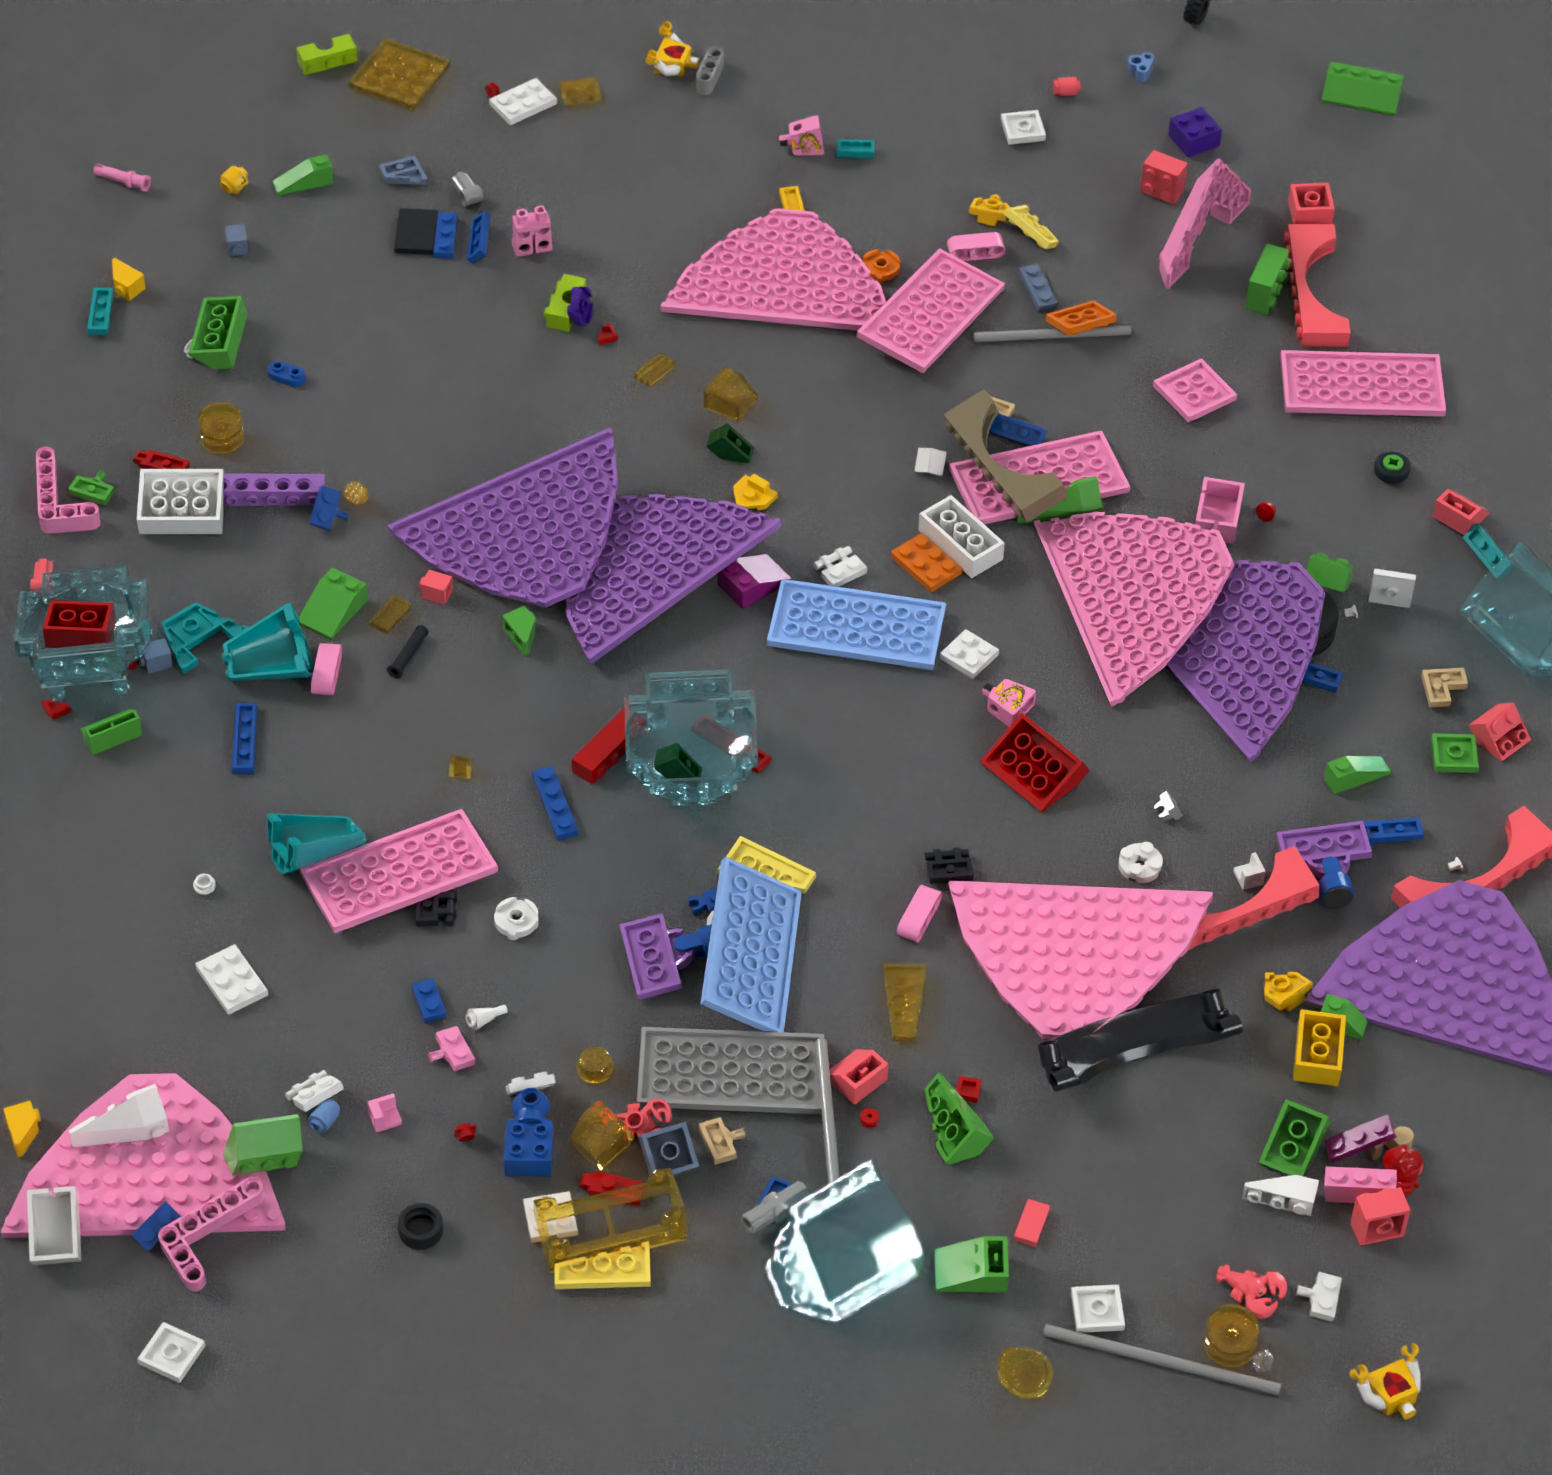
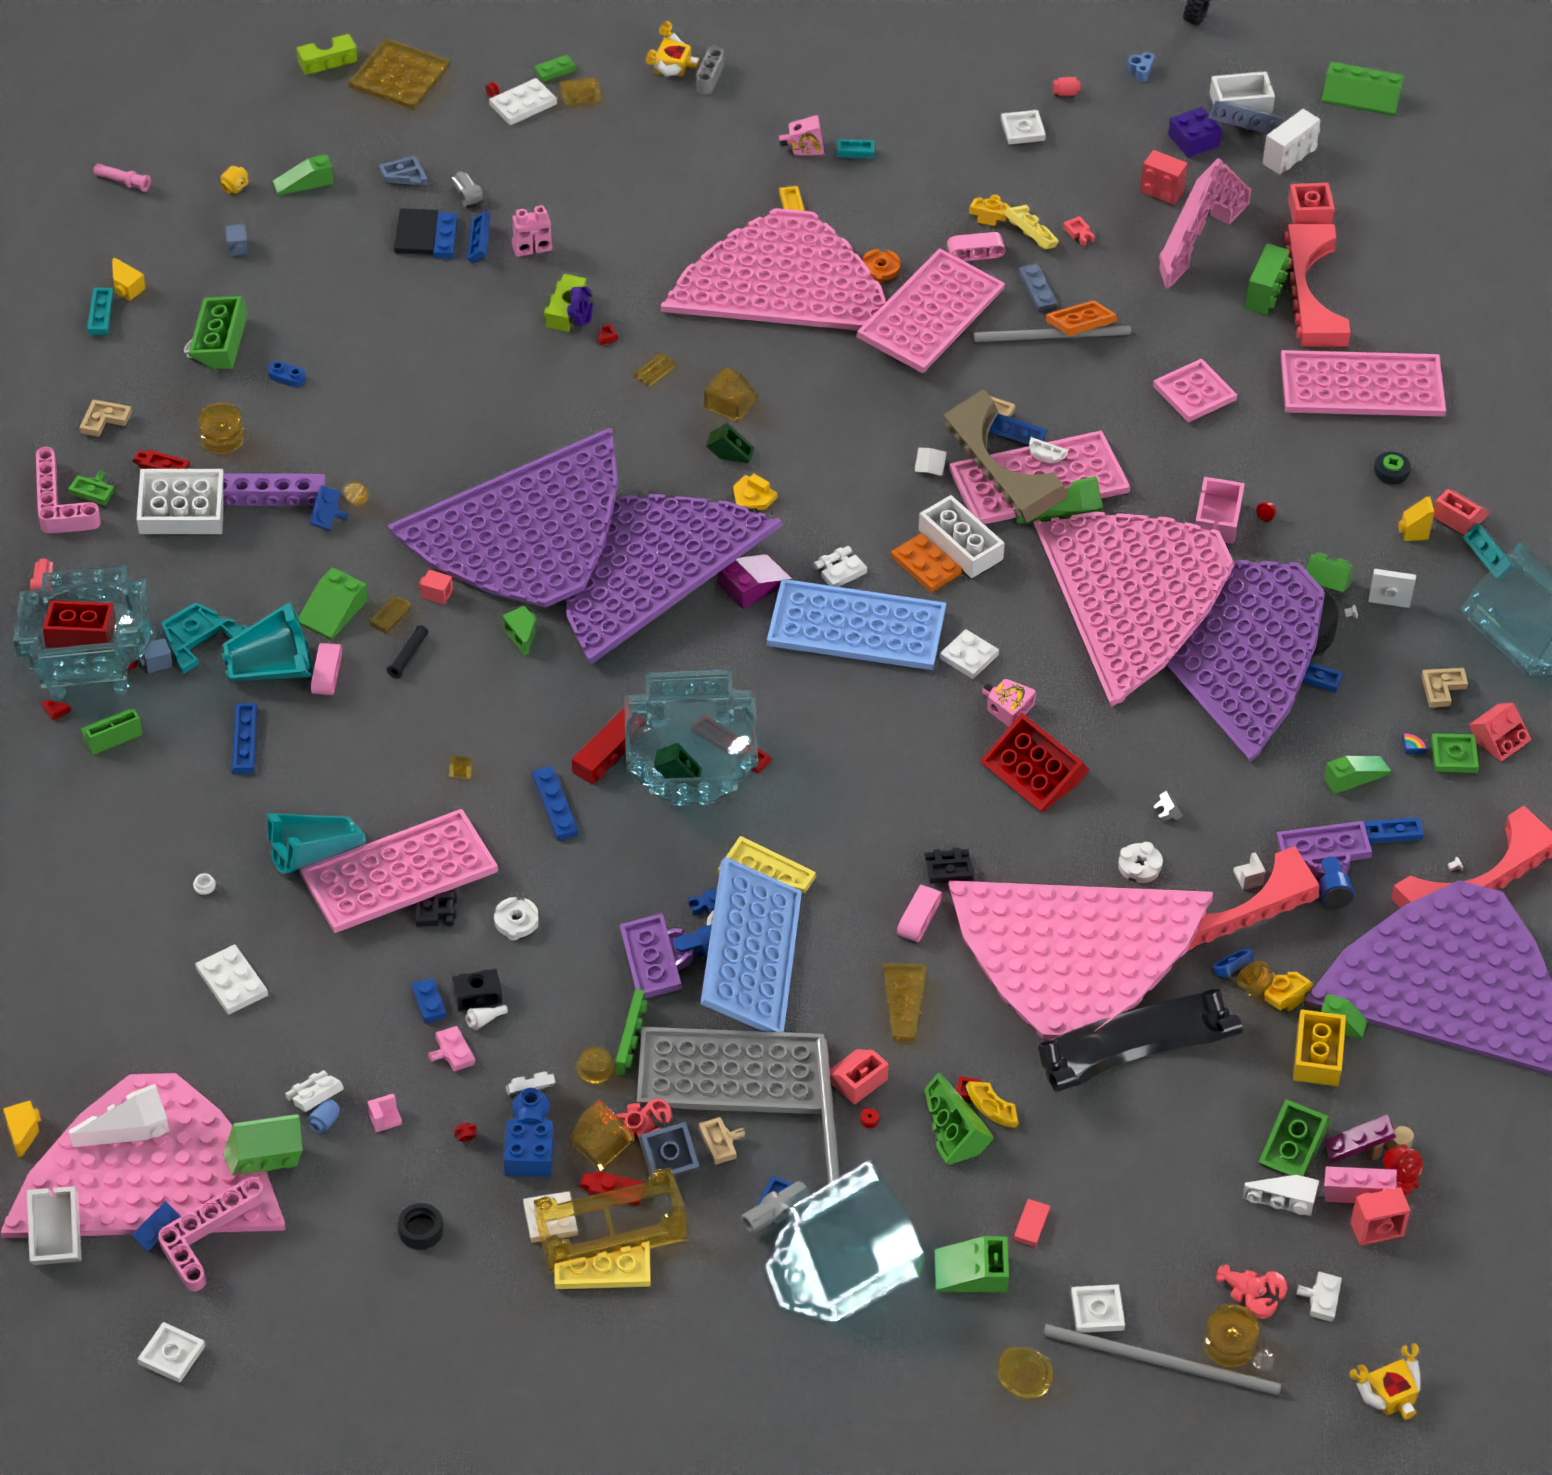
(101, 413): none -> tan plate
(477, 989): none -> black brick
(555, 68): none -> bright green plate
(629, 1038): none -> bright green plate
(991, 1105): none -> yellow tile
(1046, 452): none -> white tile
(1079, 229): none -> coral plate
(1232, 963): none -> blue plate
(1244, 90): none -> white piece
(1244, 117): none -> sand blue bracket
(1255, 978): none -> clear yellow piece
(1291, 141): none -> white brick
(1413, 744): none -> tile
(1417, 521): none -> yellow slope

